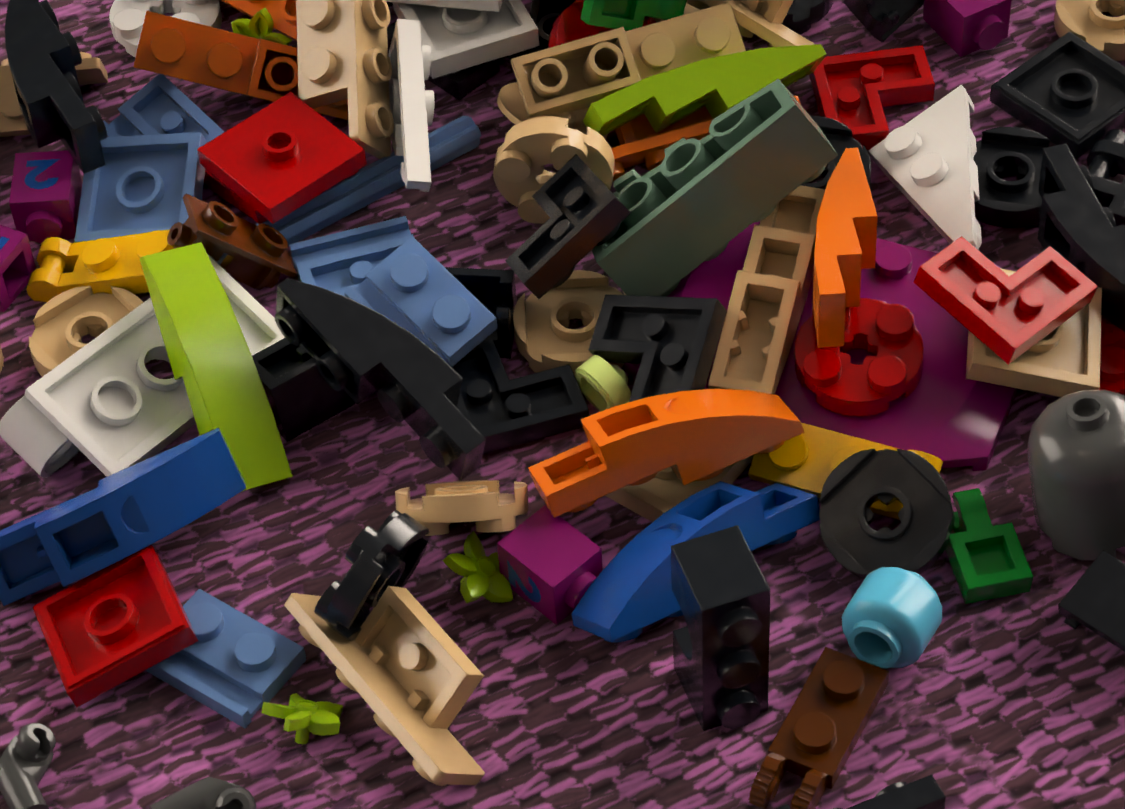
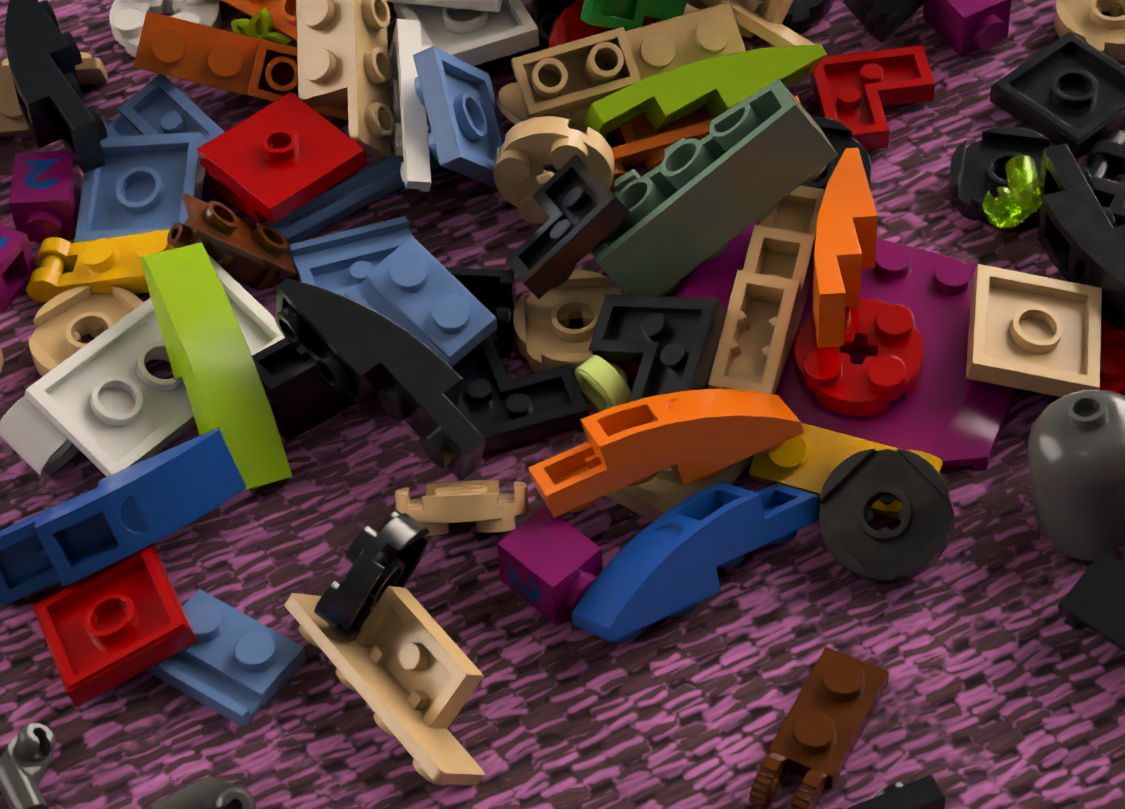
(306, 717): lime plant -> none
(460, 114): none -> medium blue plate
(479, 573): lime plant -> none
(726, 638): black arch -> none
(891, 618): medium azure head -> none
(935, 166): white wing -> none
(985, 556): green plate -> none
(1003, 309): plate -> none
(1019, 199): none -> clear neon green arm

